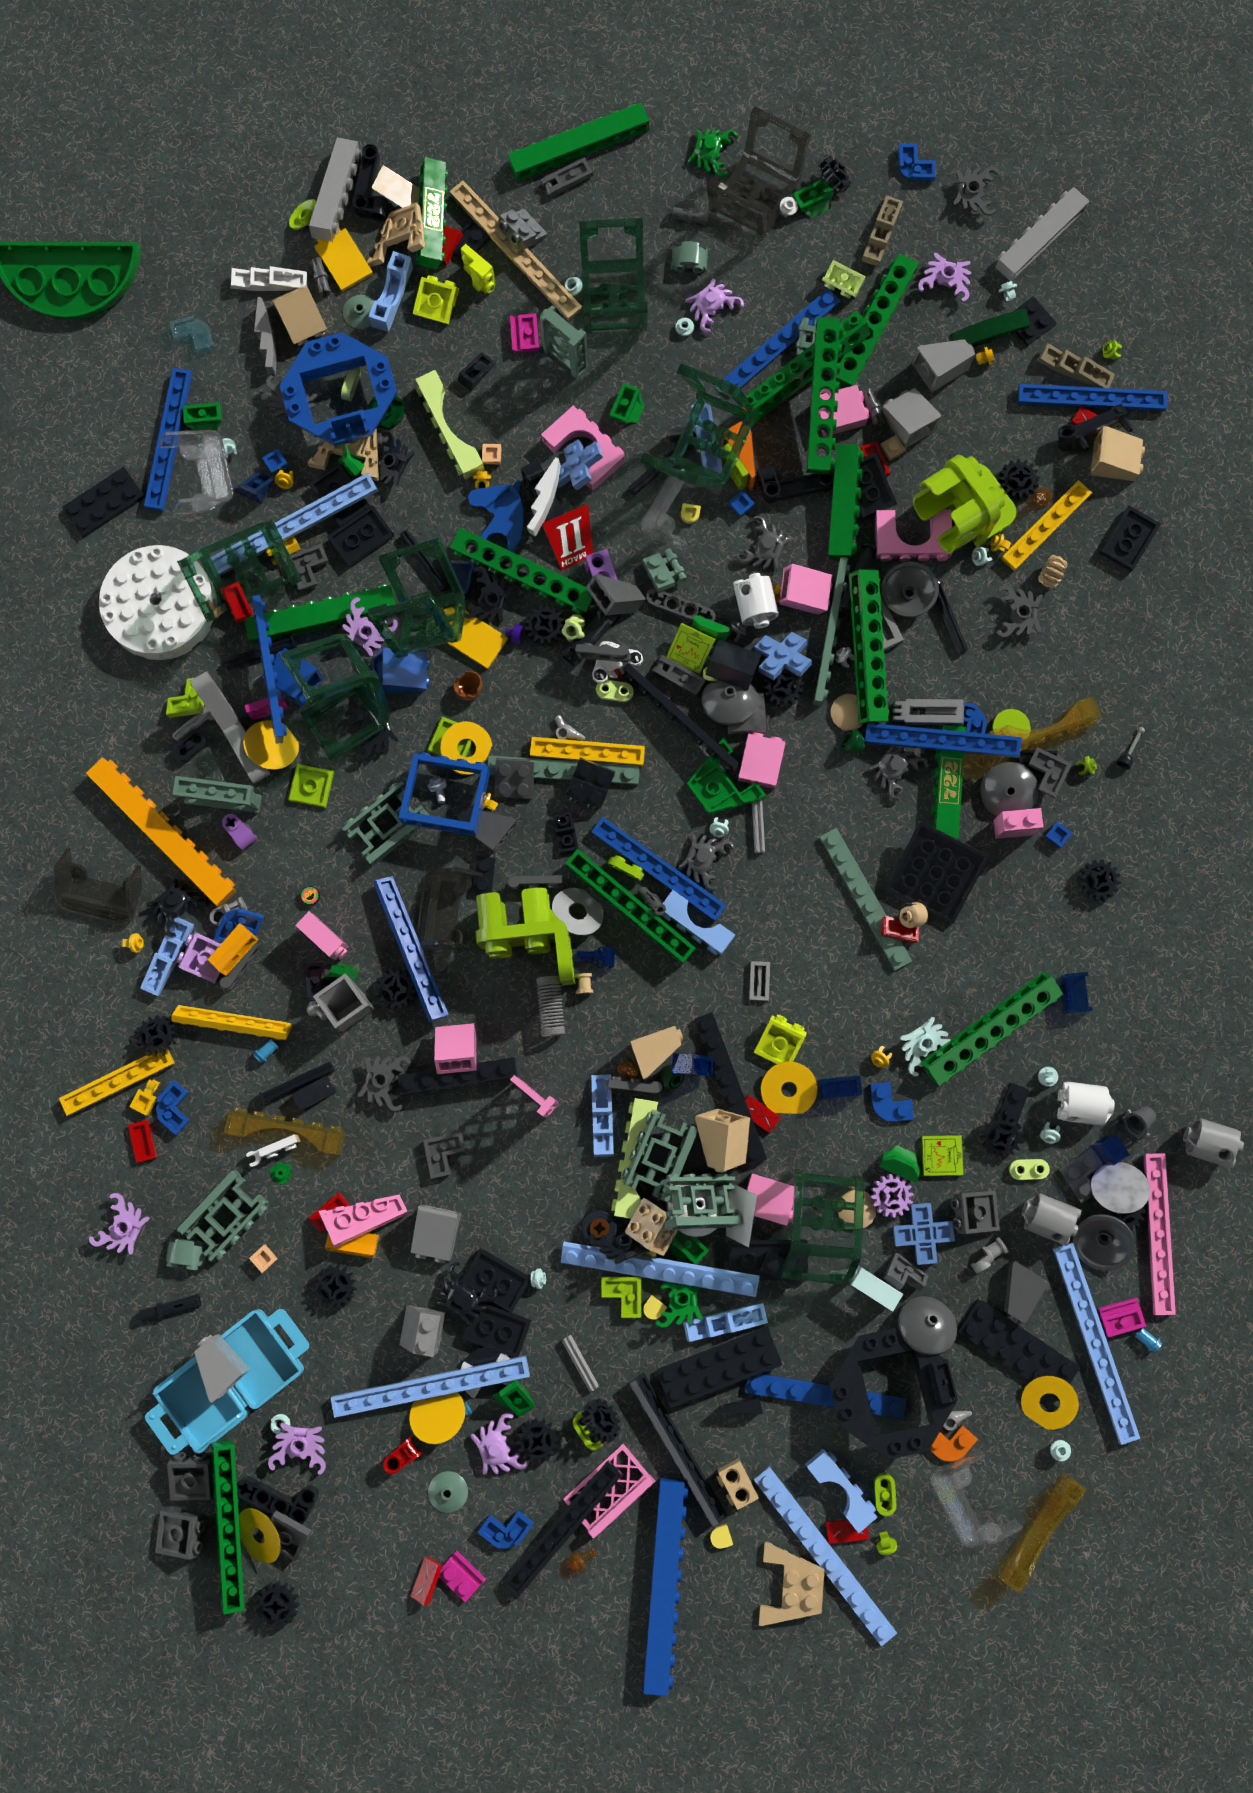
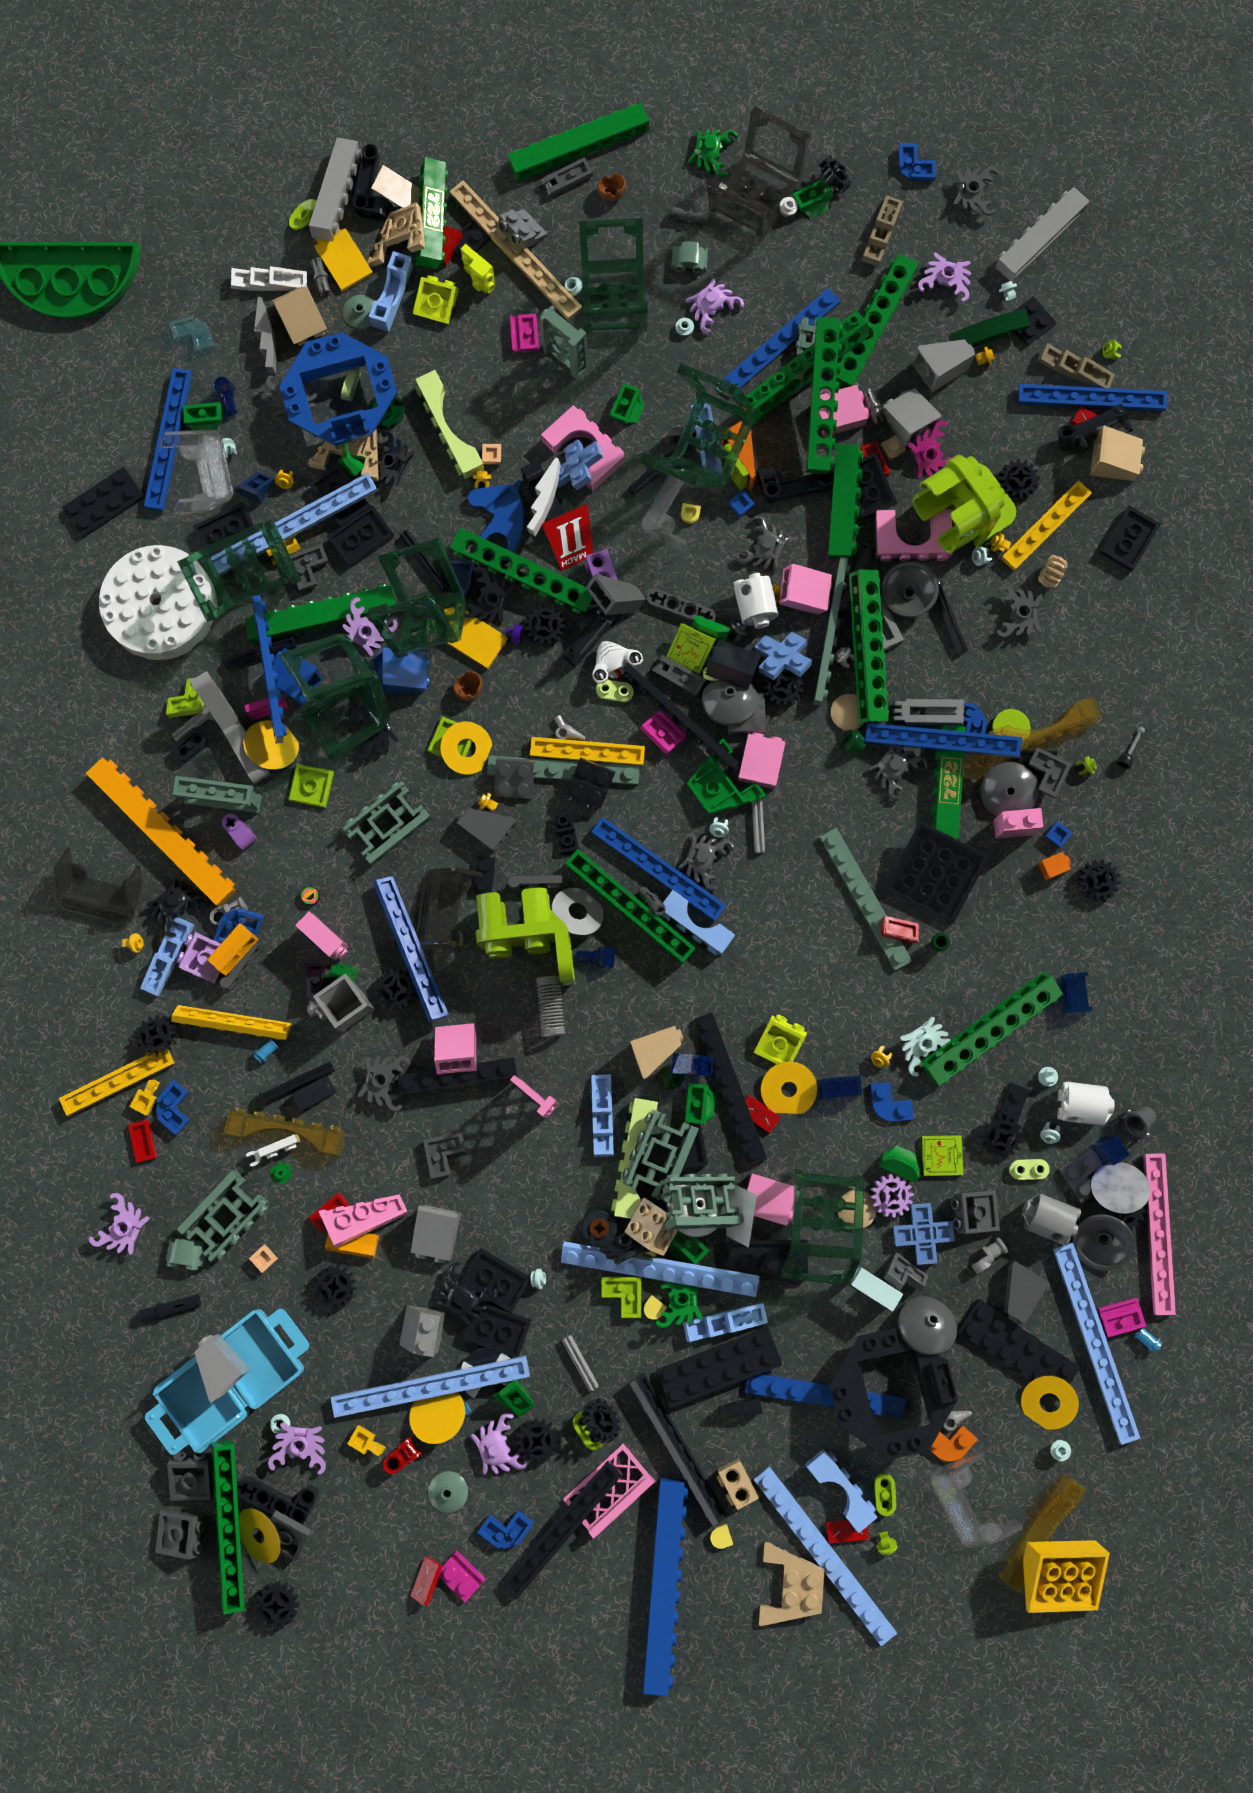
(223, 525): none -> black plate
(227, 395): none -> clear blue pin
(236, 602): red tile -> none
(275, 461): blue plate -> none
(363, 1441): none -> yellow plate
(437, 784): white plate -> none
(438, 823): blue window -> none
(475, 371): black slope -> none
(573, 627): yellowish green animal -> none
(577, 1560): clear orange plate -> none
(584, 983): tan bush -> none
(603, 652): dark grey plate -> none
(615, 184): none -> dark orange hair
(619, 864): lime plate -> none
(627, 1069): clear orange plate -> none
(633, 1085): dark grey plate -> none
(659, 573): sand green plate -> none
(663, 732): none -> dark pink plate
(699, 1104): none -> green slope
(723, 1138): tan slope -> none
(767, 979): light grey tile -> none
(844, 279): yellowish green bracket -> none
(913, 915): tan head -> none
(928, 451): none -> dark pink animal
(943, 939): none -> dark green cone
(1042, 496): clear orange plate -> none
(1055, 865): none -> orange brick
(1064, 1575): none -> yellow slope
(1213, 1142): light grey cylinder -> none

